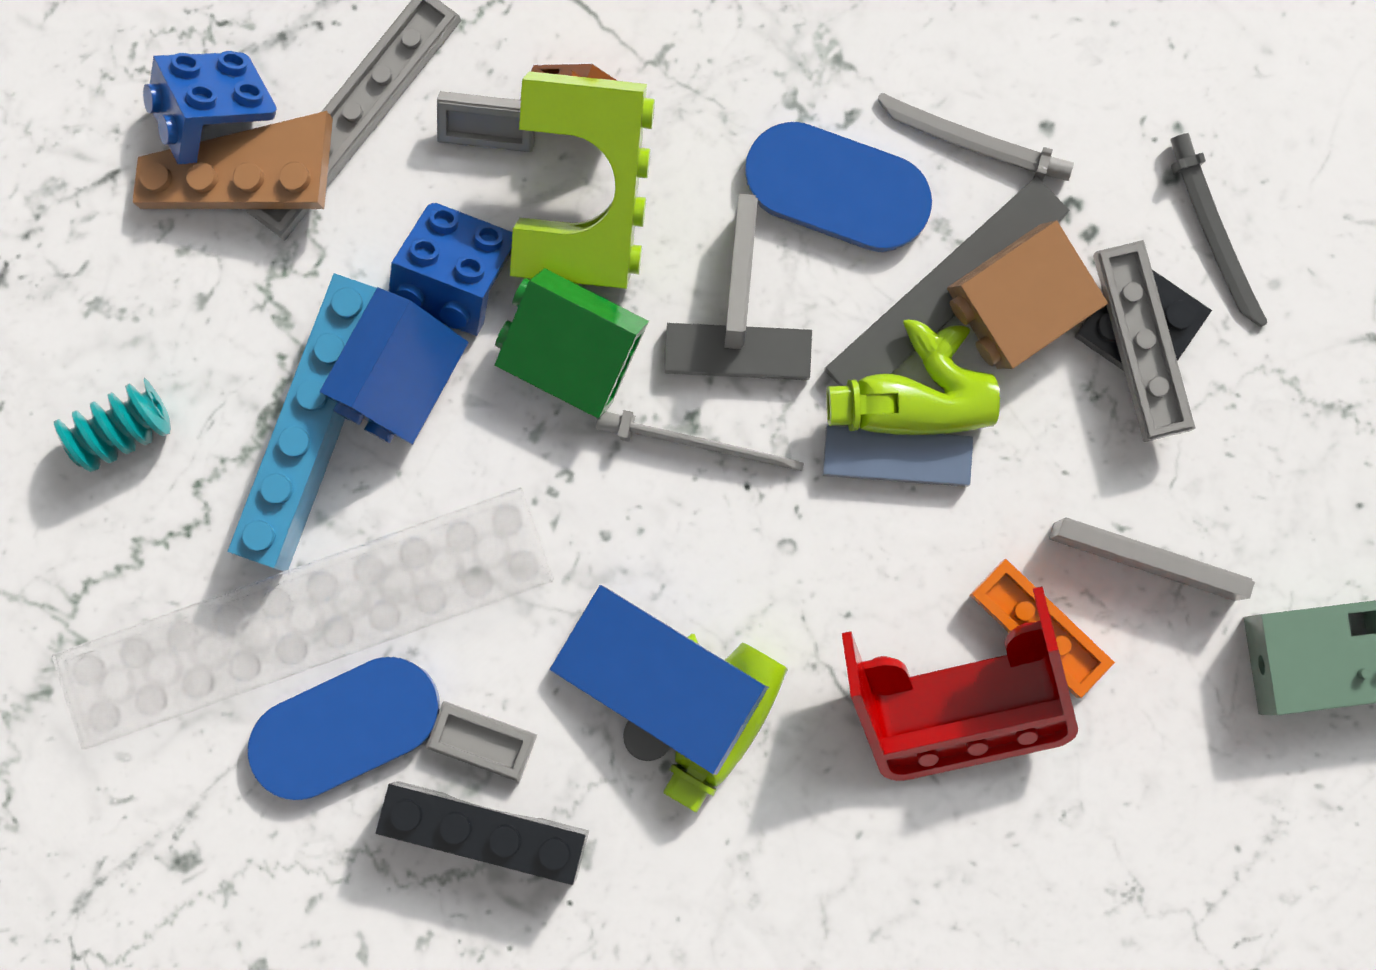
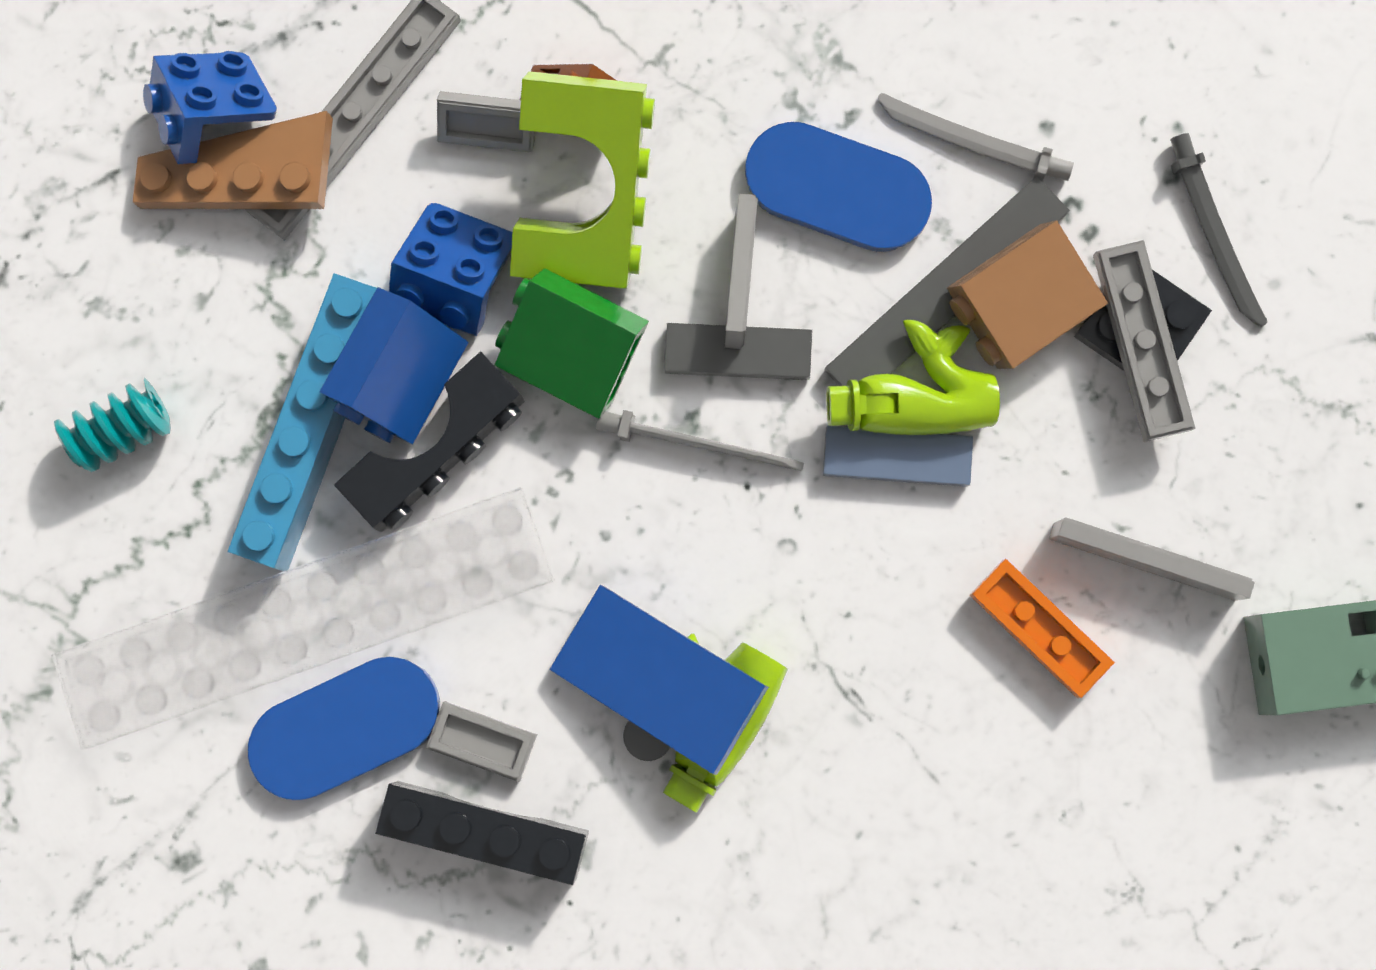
(387, 487): none -> black arch
(964, 711): red windscreen -> none

